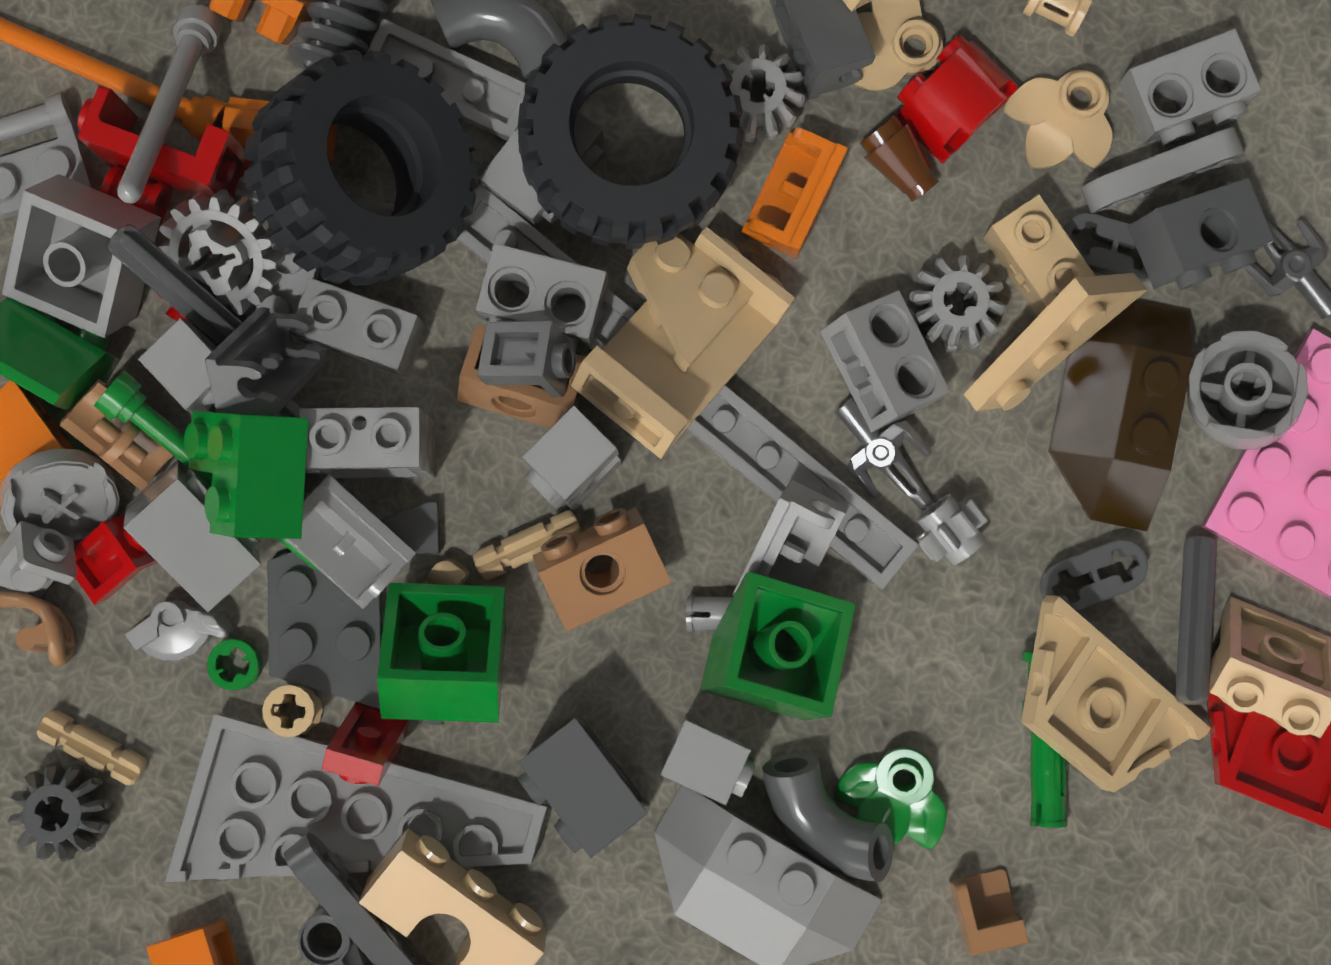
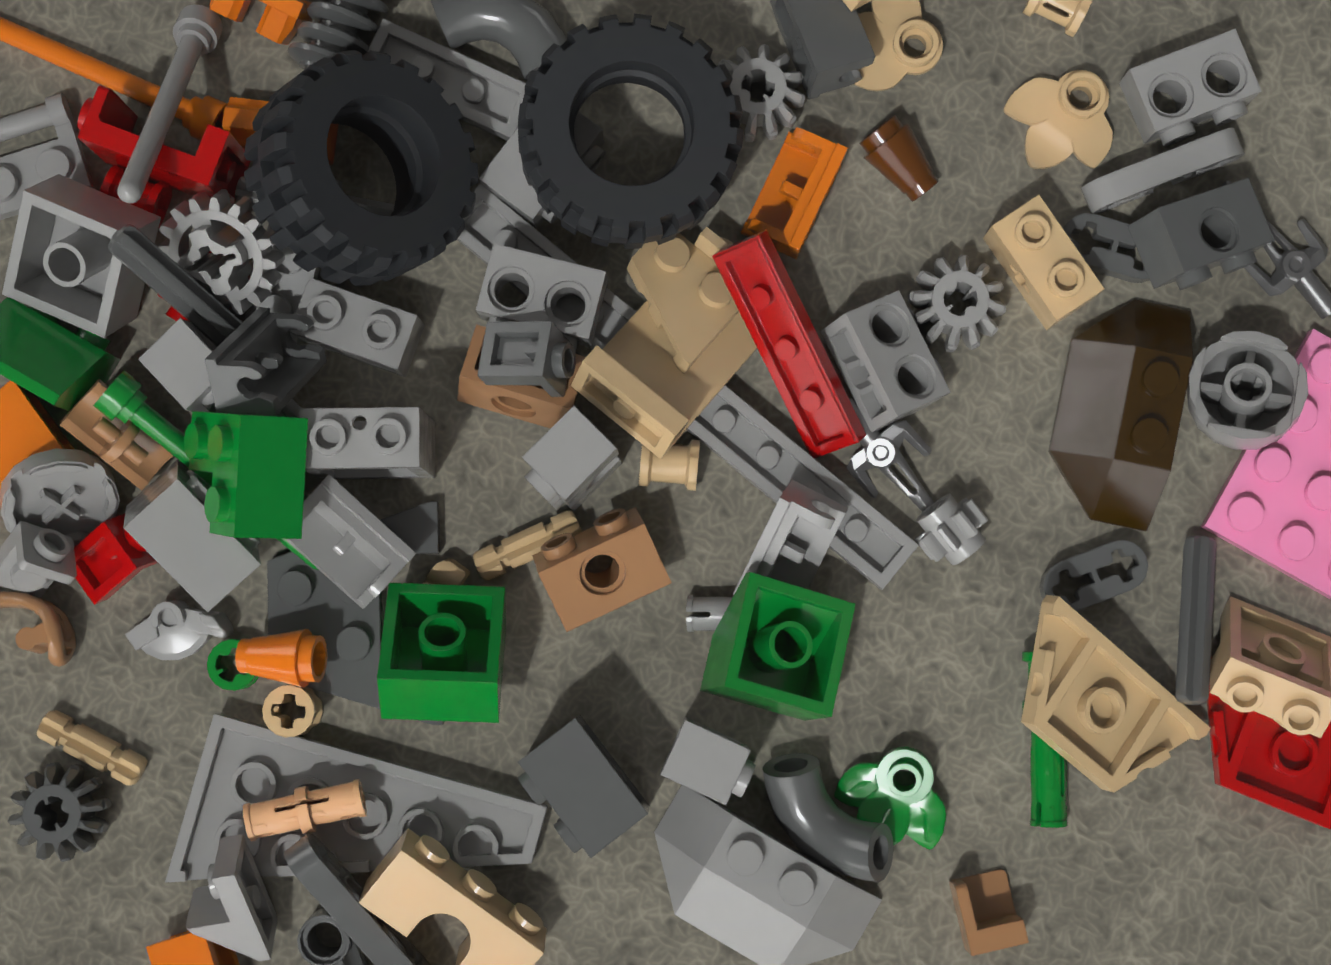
(234, 904): none -> light grey slope
(284, 657): none -> orange cone
(304, 810): none -> light nougat pin
(364, 745): red plate -> none
(676, 466): none -> tan bush
(789, 344): none -> red tile
(954, 98): red cylinder -> none
(1055, 334): tan wing -> none

